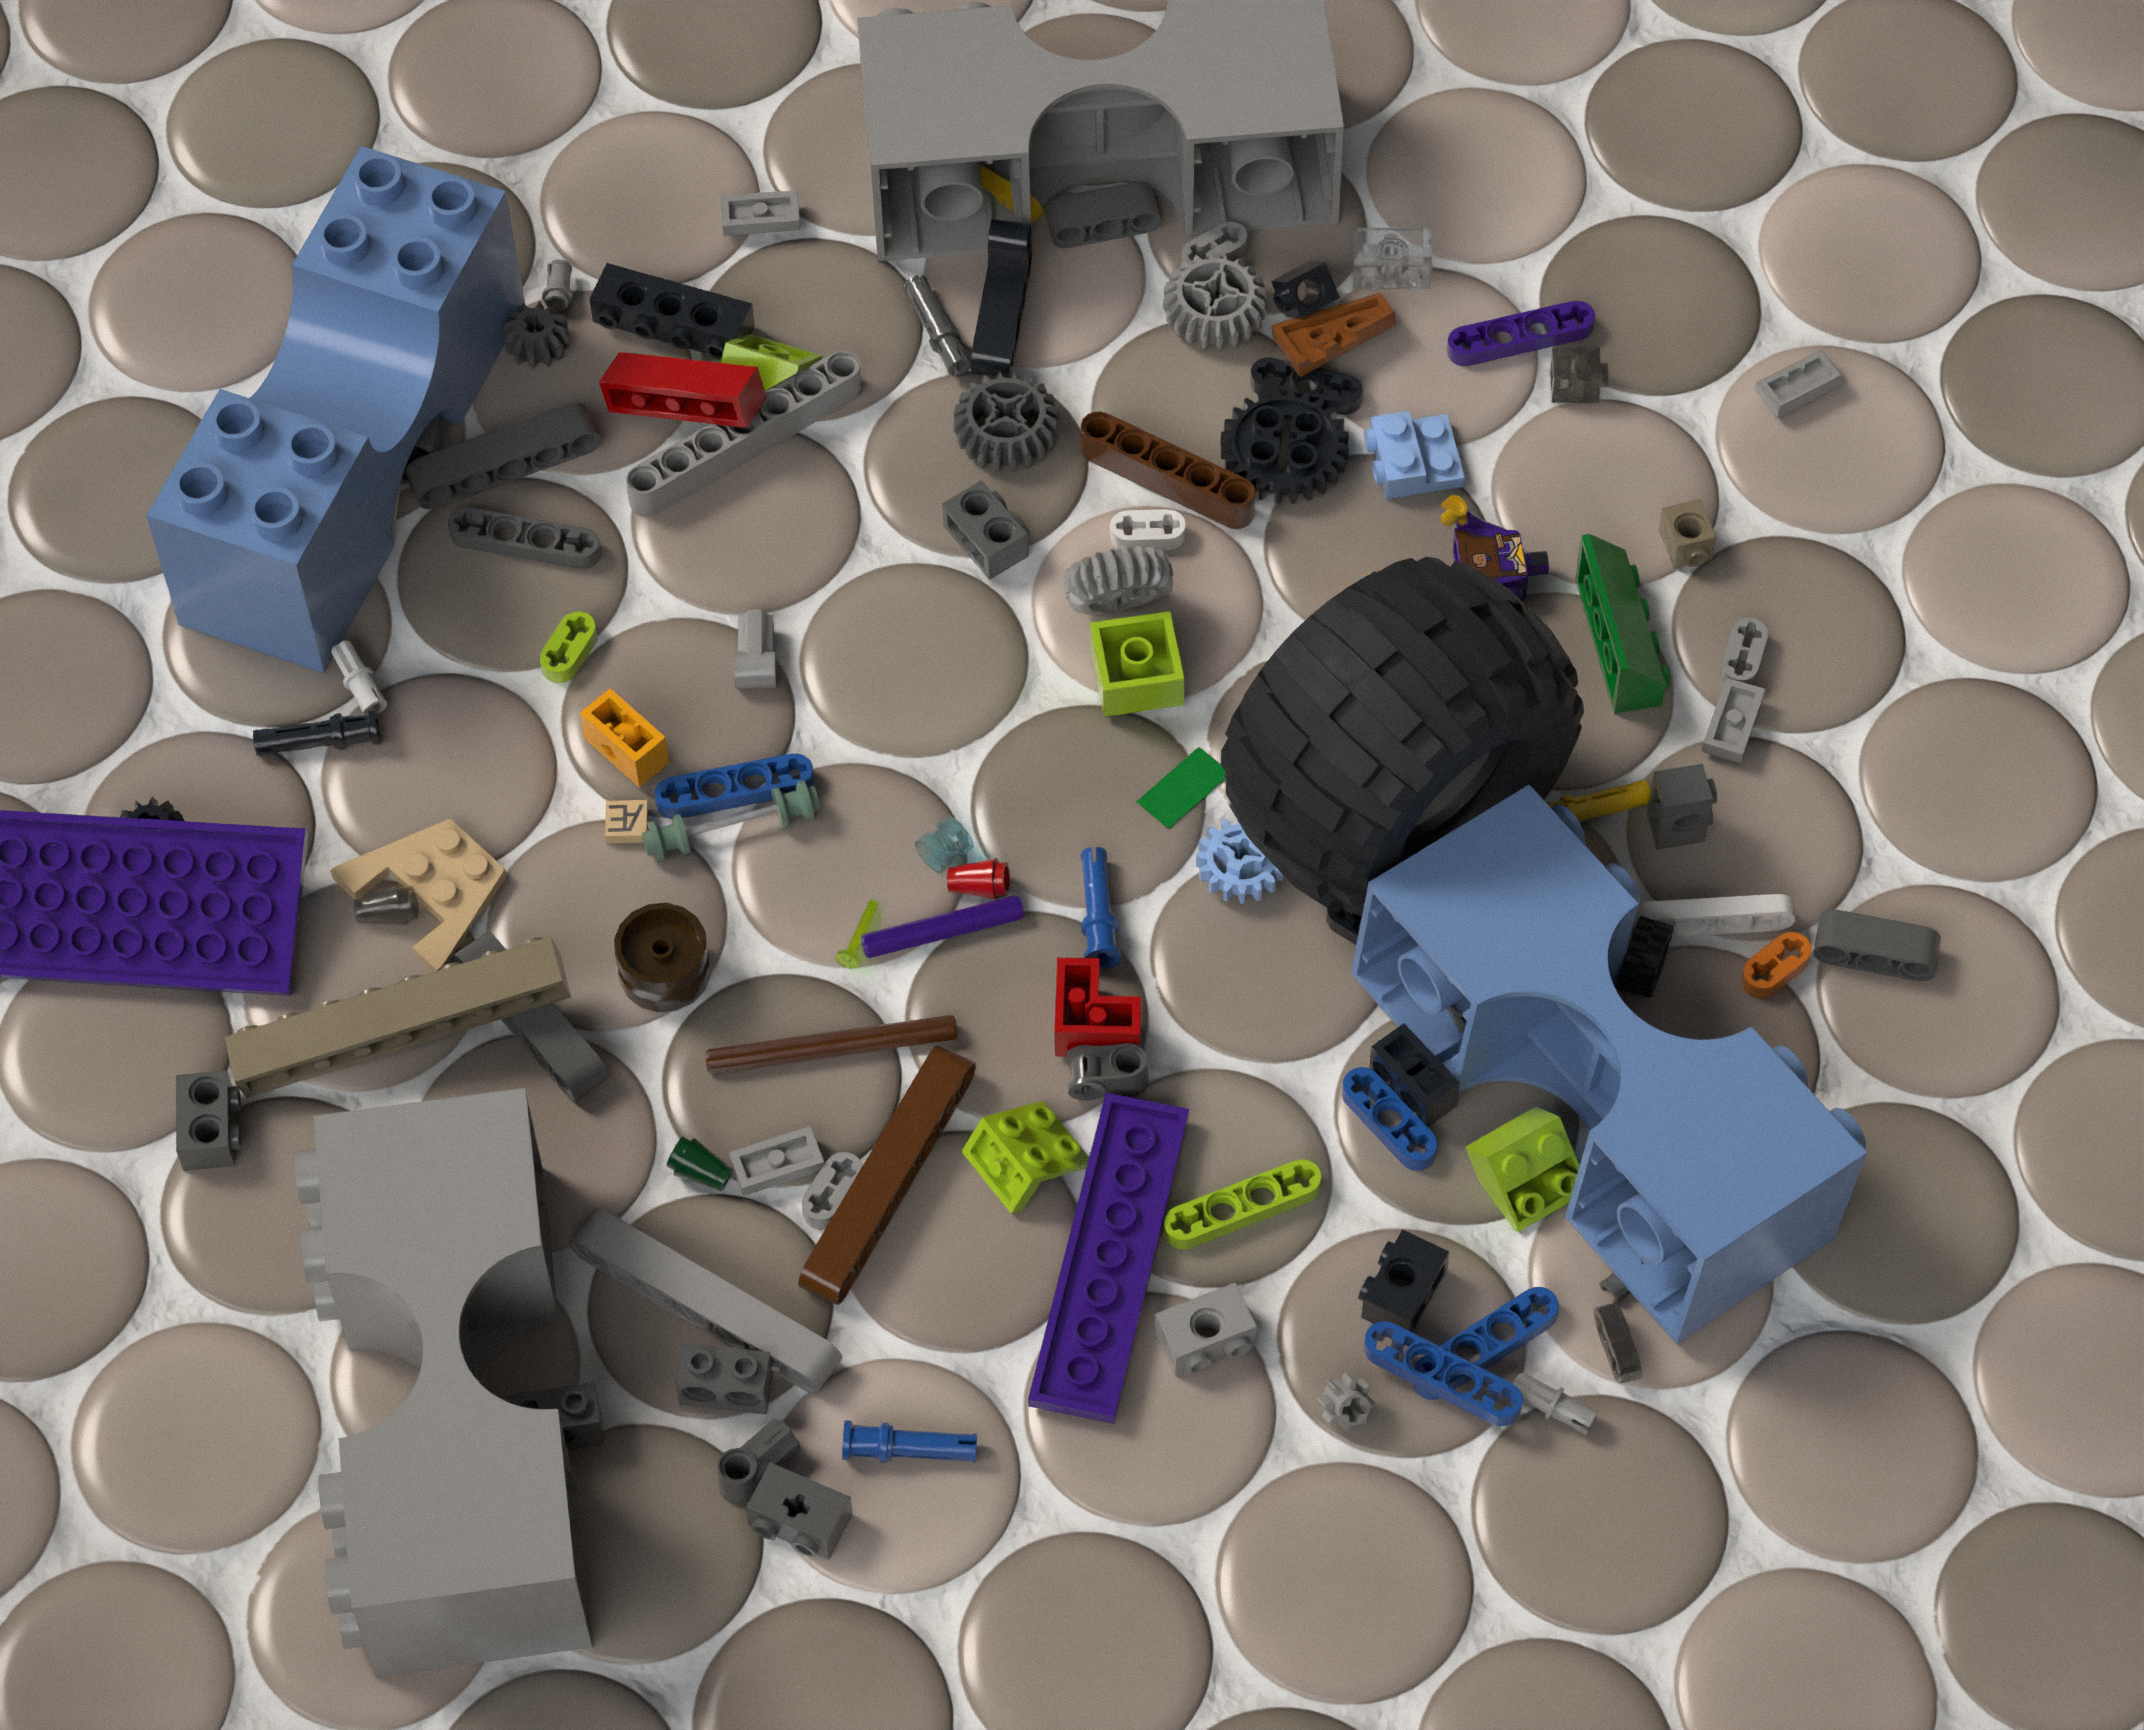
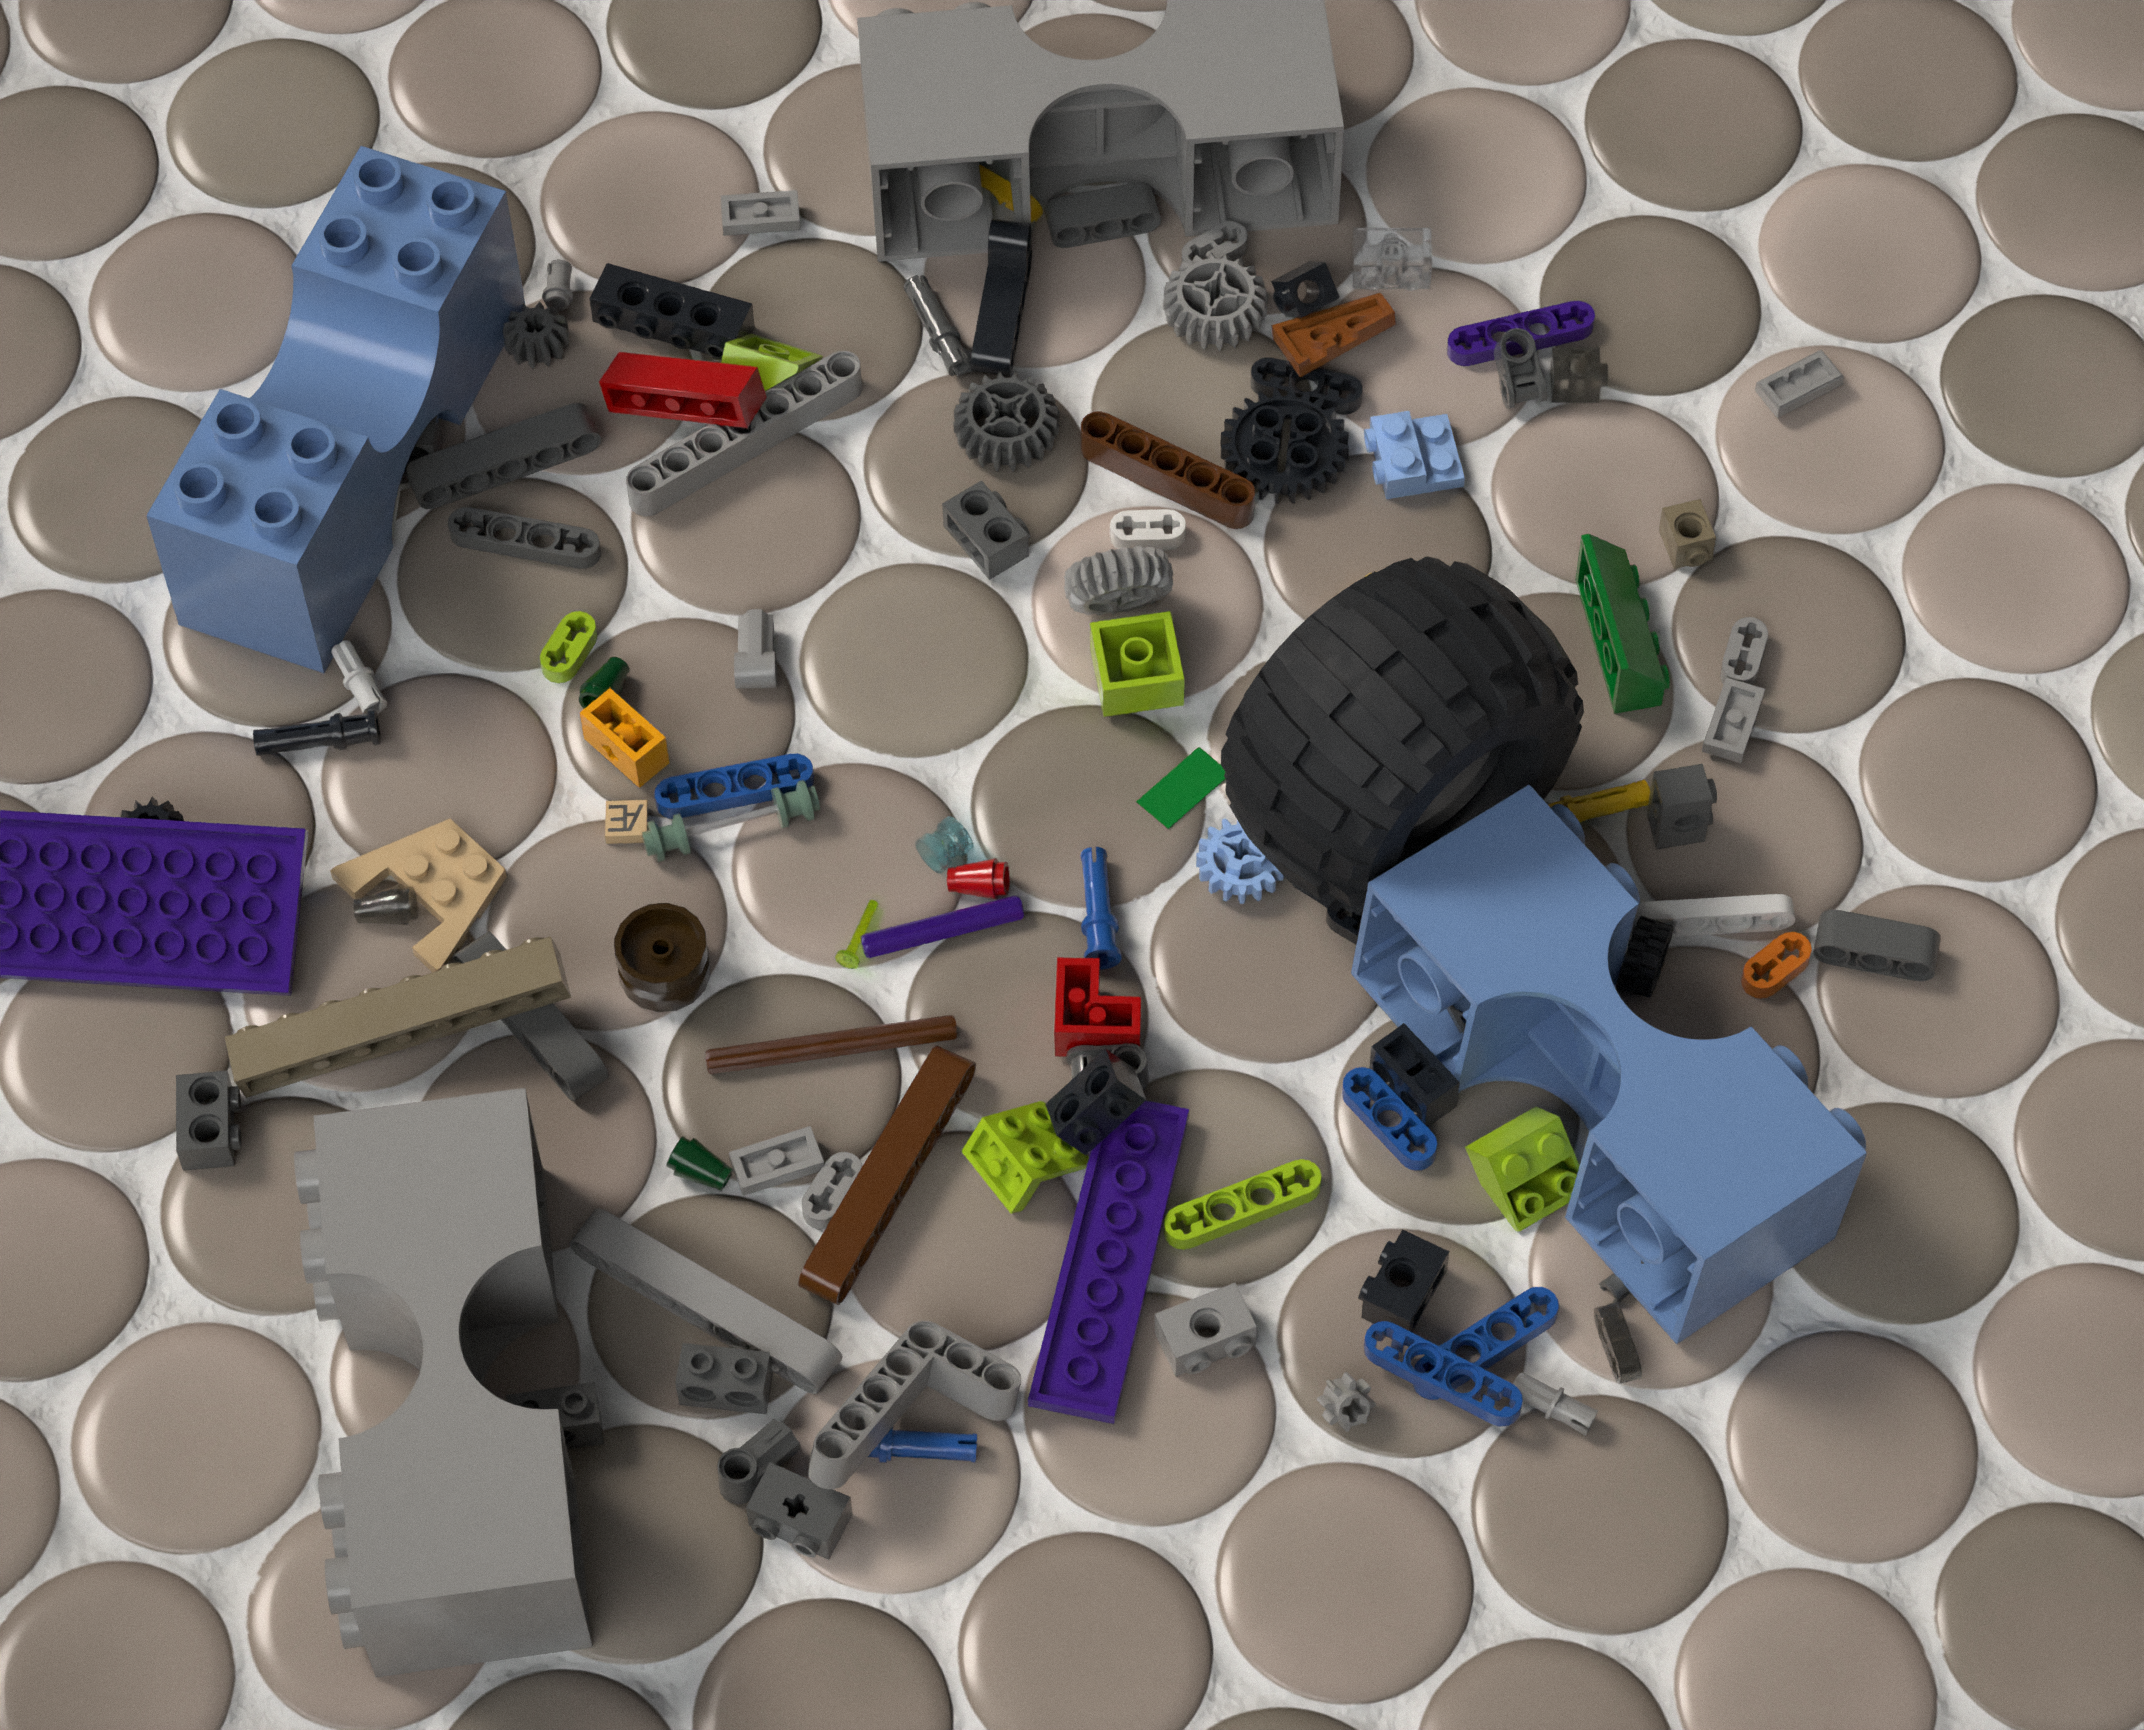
(609, 675): none -> dark green cone
(918, 1359): none -> light grey beam
(1095, 1102): none -> black brick
(1492, 548): torso -> none
(1519, 377): none -> dark grey piece

